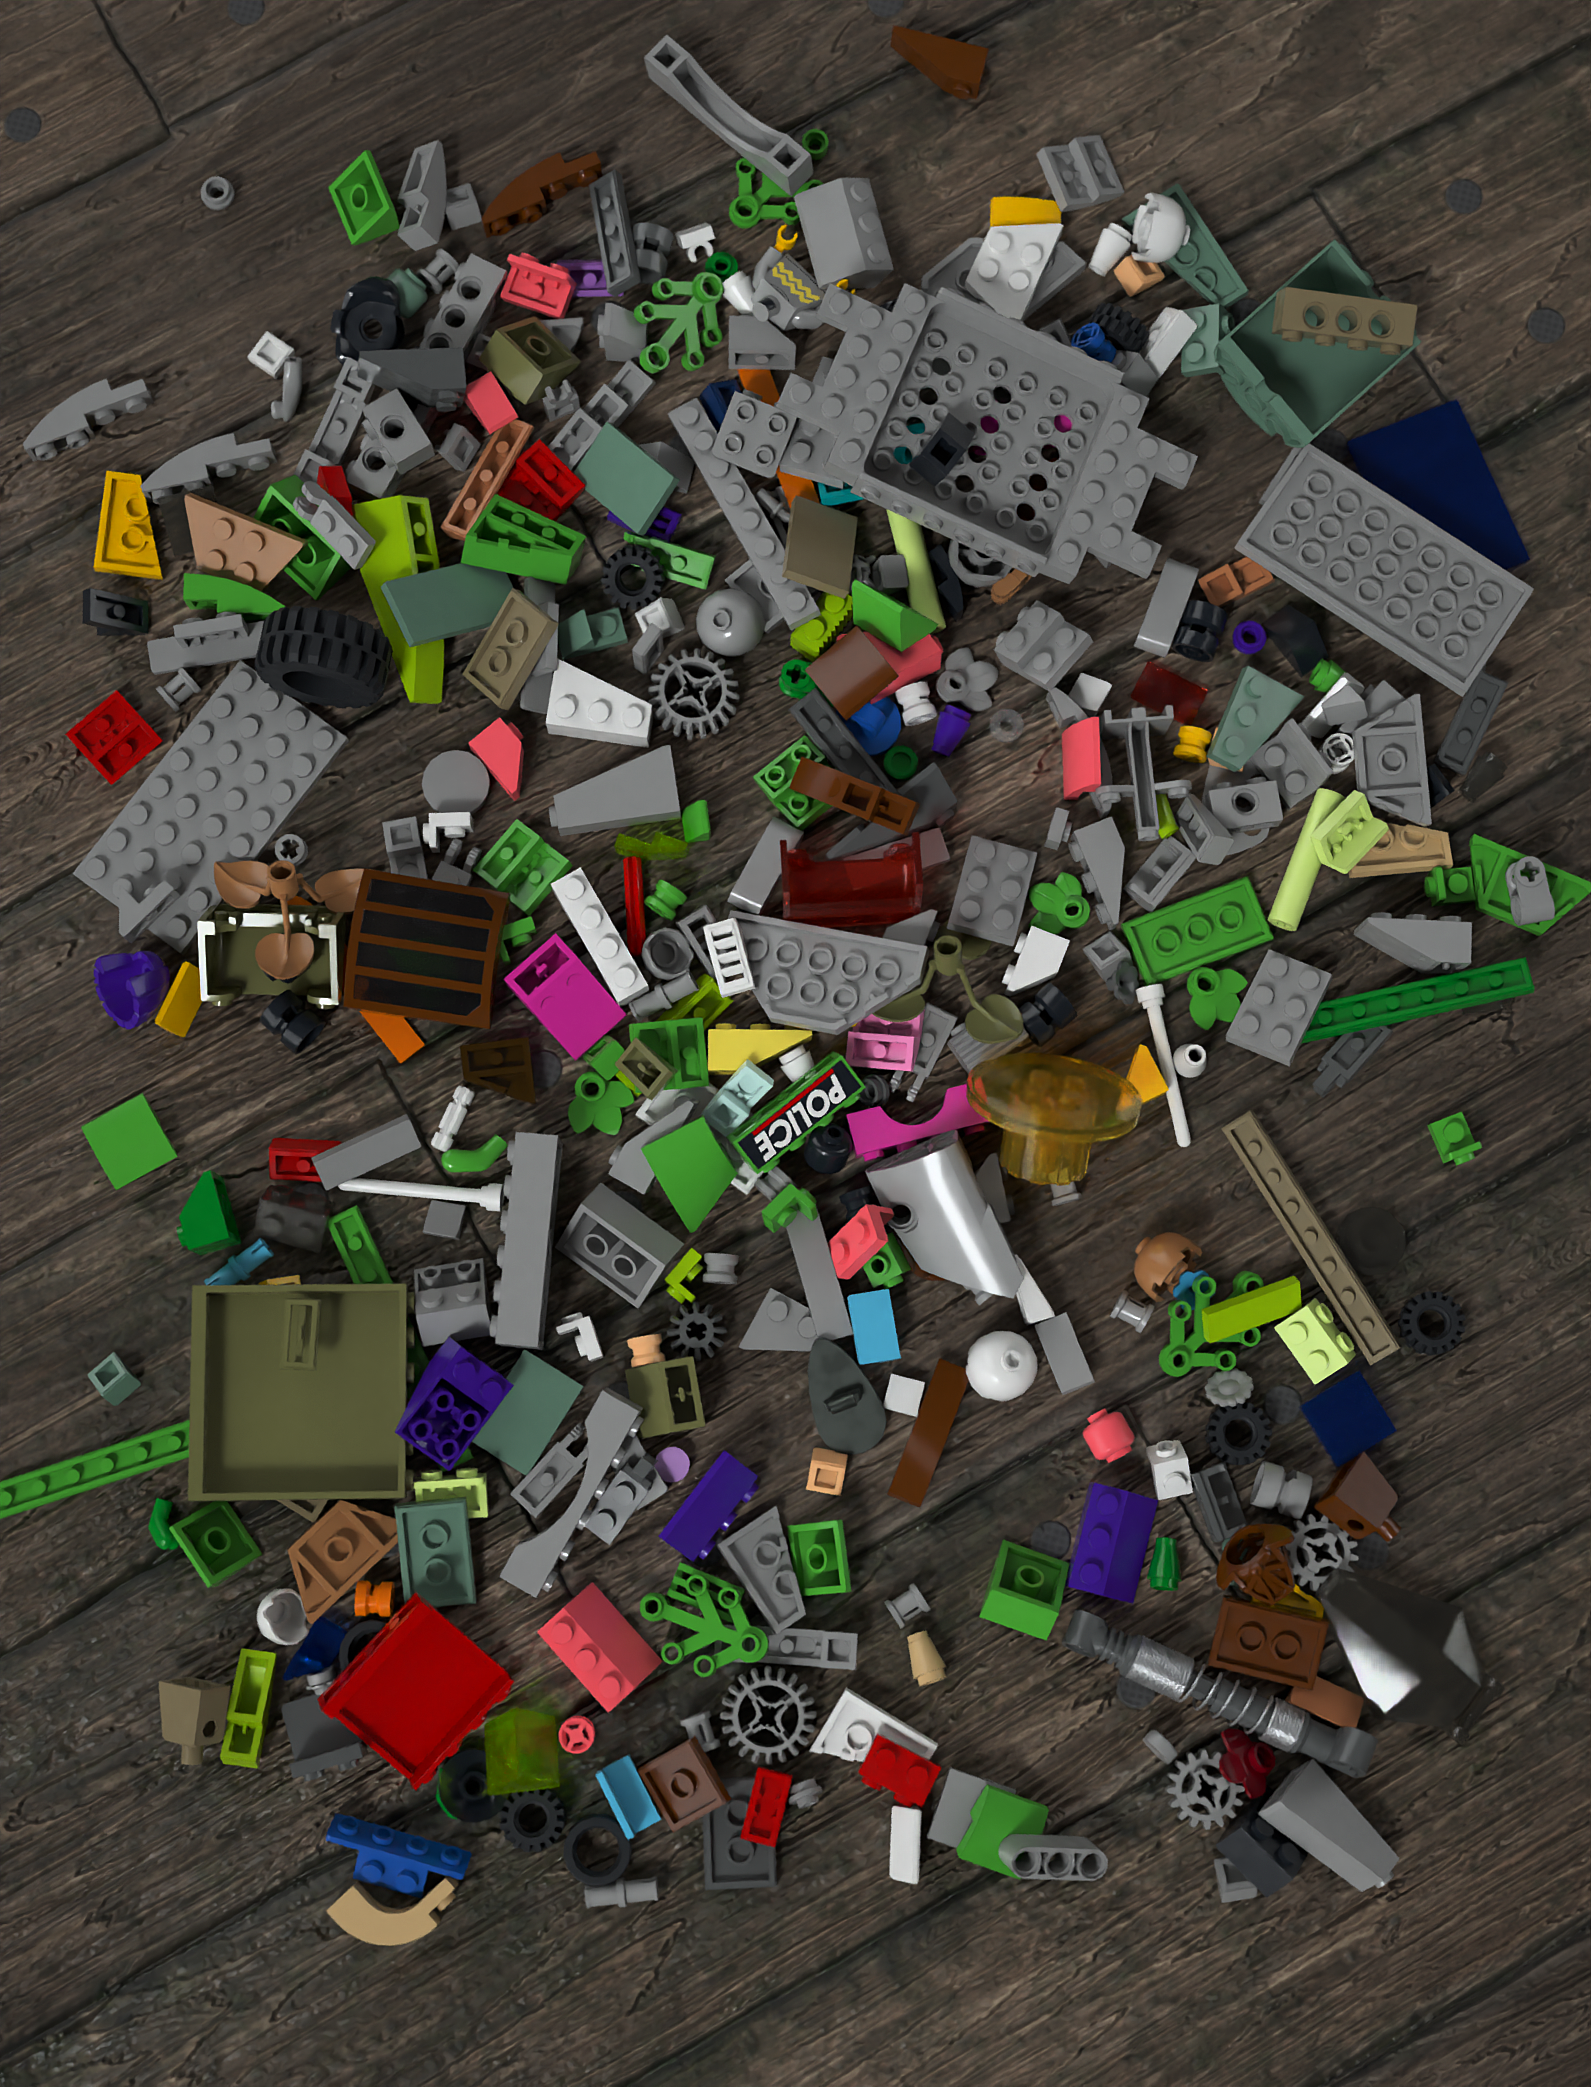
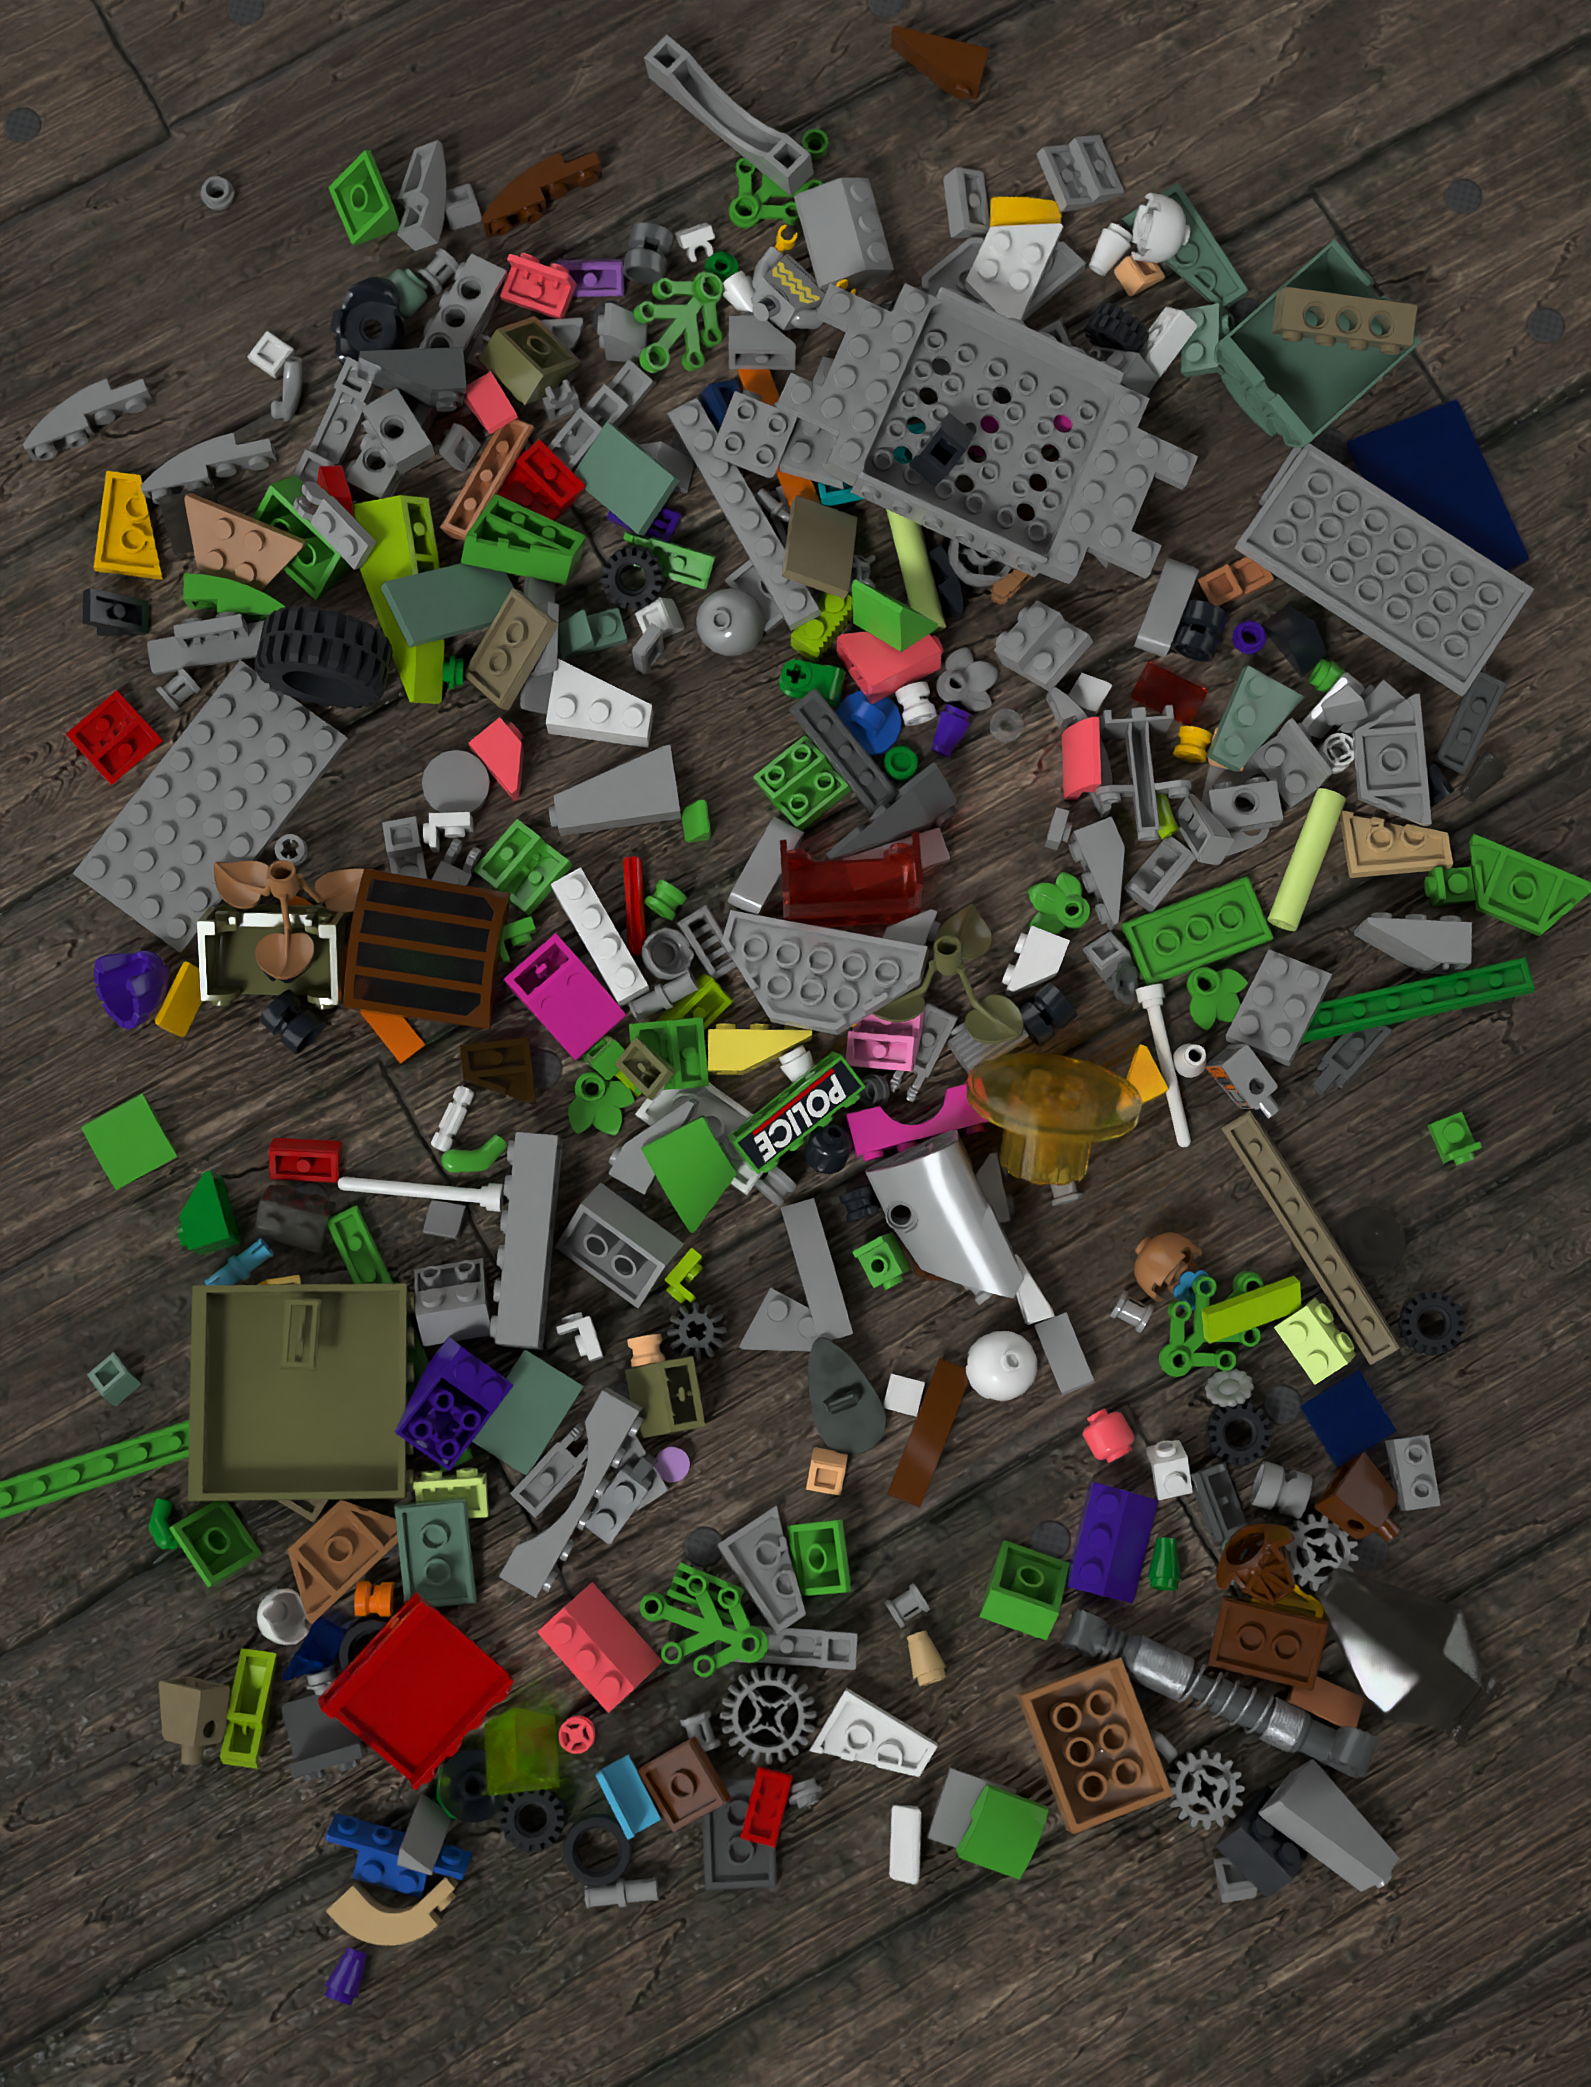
(136, 916): light grey slope -> none
(347, 1976): none -> dark purple cone
(366, 1152): light grey tile -> none
(424, 1836): none -> light grey slope
(453, 672): none -> green plate
(614, 233): dark grey tile -> none
(661, 848): clear neon green slope -> none
(704, 686): light grey gear -> none
(710, 1507): dark purple slope -> none
(720, 1268): light grey wheel -> none
(724, 936): white slope -> none
(737, 1097): light aqua slope -> none
(784, 1207): bright green bracket -> none
(851, 673): reddish brown slope -> none
(854, 796): reddish brown slope -> none
(859, 1240): coral bracket -> none
(873, 1327): medium azure panel -> none
(889, 574): light grey slope -> none
(898, 1770): red bracket -> none
(966, 203): none -> light grey slope
(992, 890): light grey plate -> none
(1065, 1866): light grey beam -> none
(1092, 341): blue wheel -> none
(1094, 1745): none -> medium nougat slope
(1238, 1067): none -> light grey torso
(1246, 1762): dark red plate -> none
(1347, 833): yellowish green bracket -> none
(1413, 1472): none -> light grey brick
(1529, 896): light grey piece -> none

